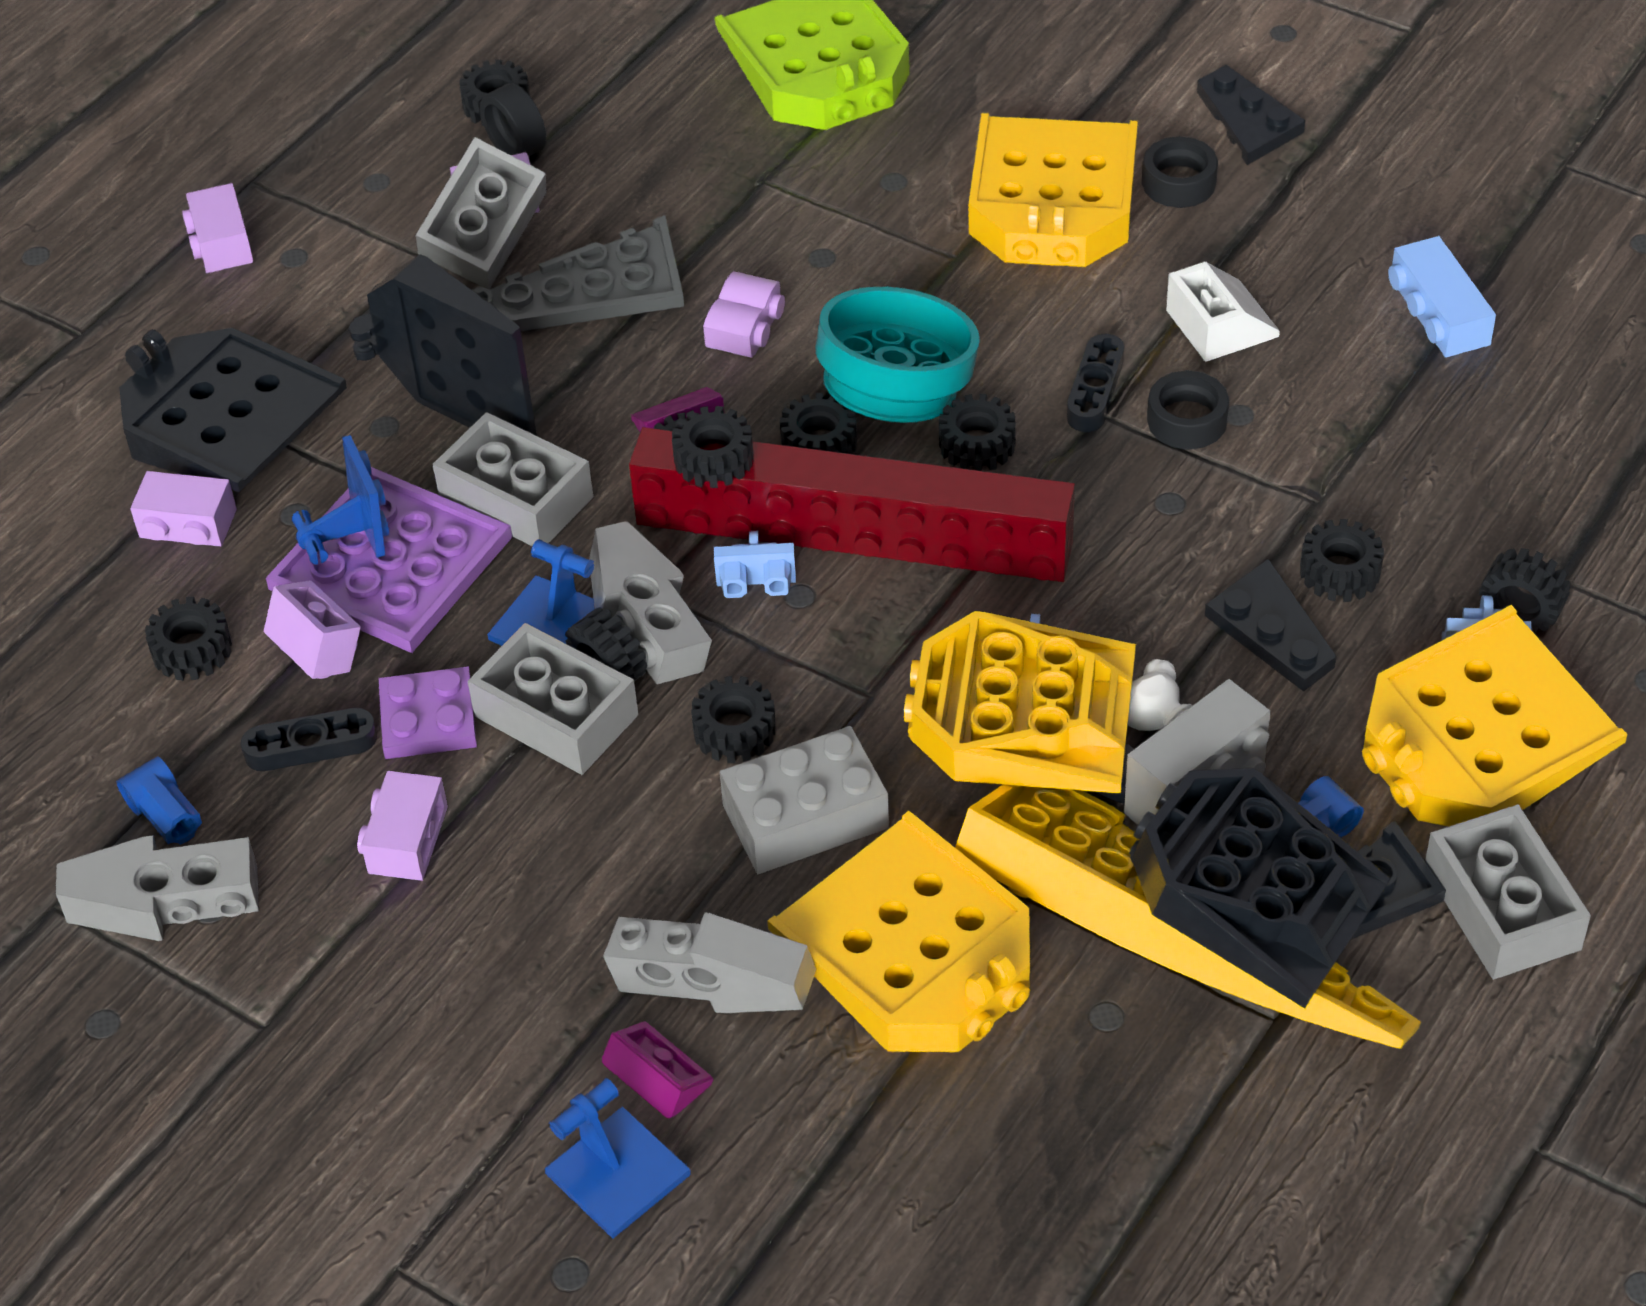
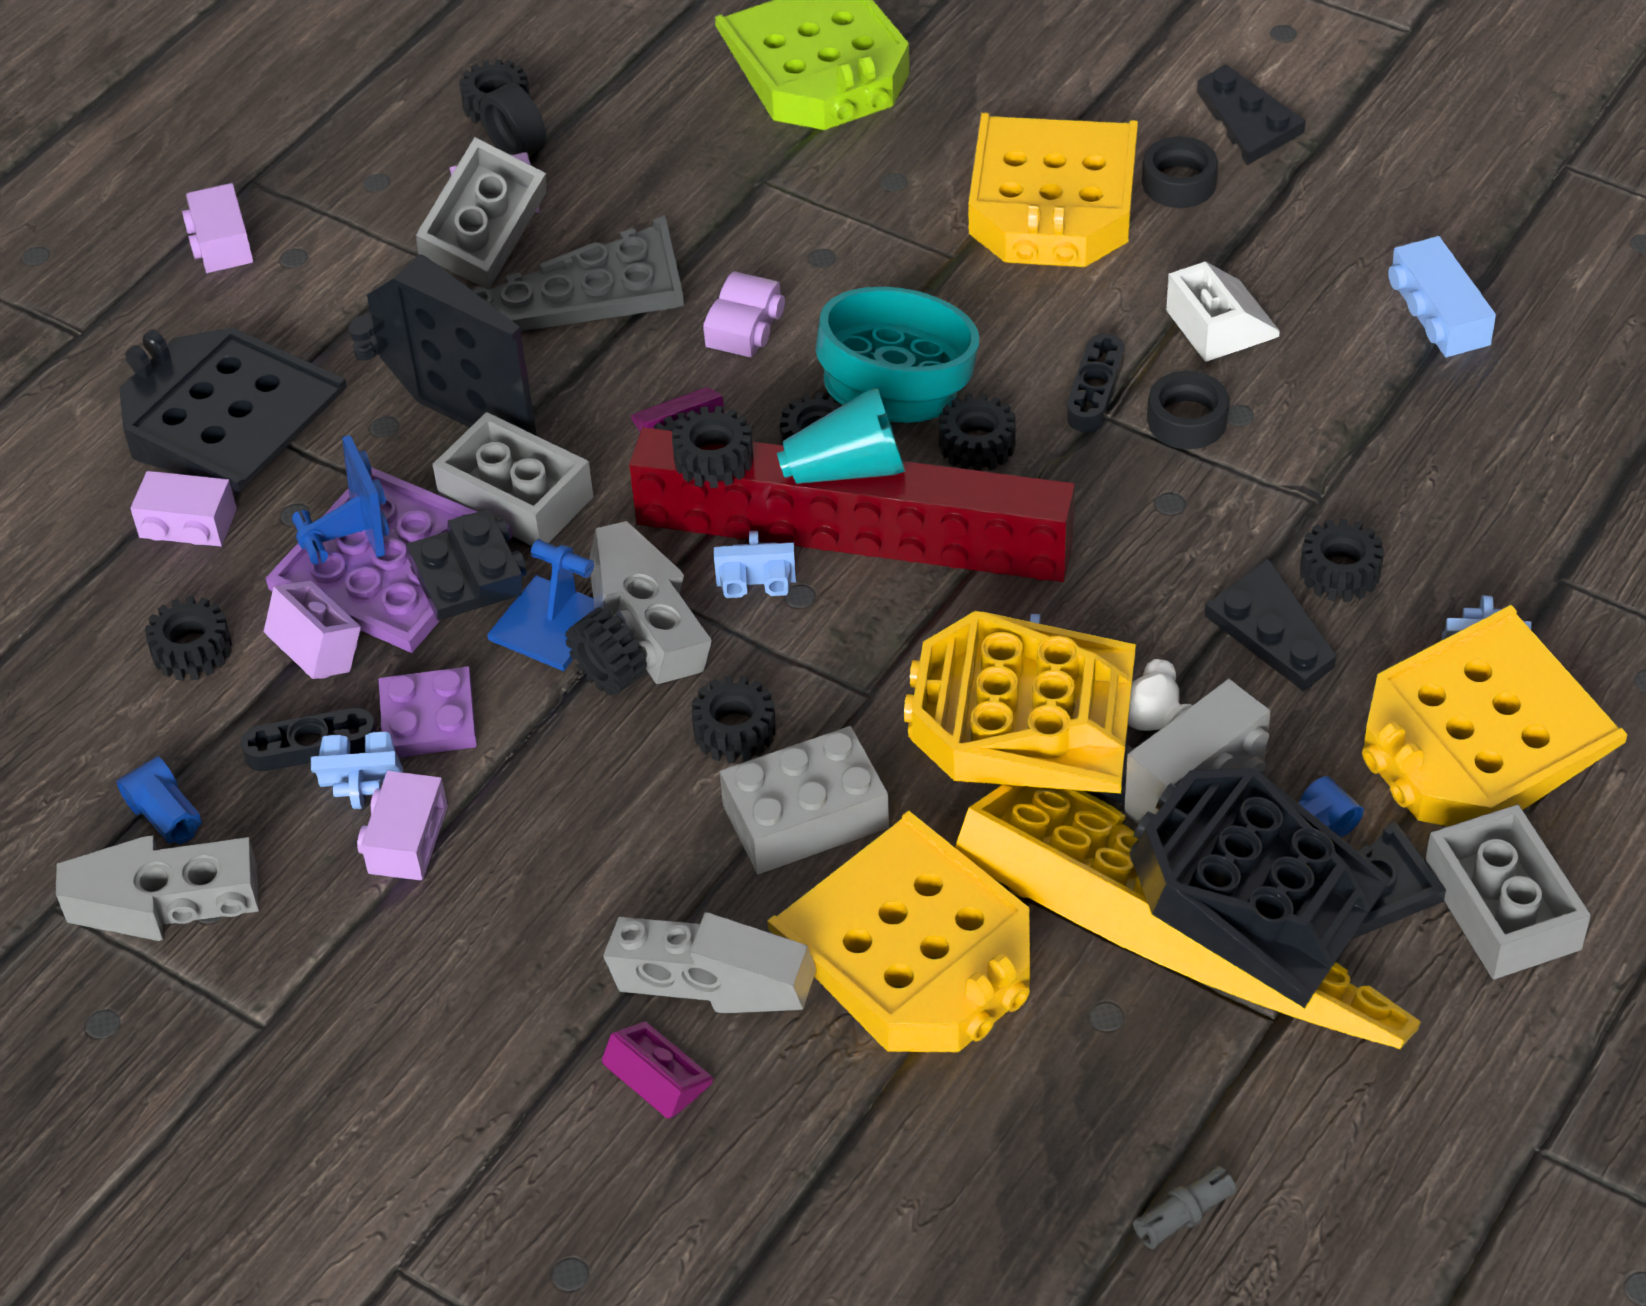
(355, 773): none -> light blue hips
(467, 565): none -> black plate
(553, 698): light grey brick -> none
(616, 1165): blue plate -> none
(844, 444): none -> teal cone
(1184, 1206): none -> dark grey pin
(1533, 574): black tyre -> none

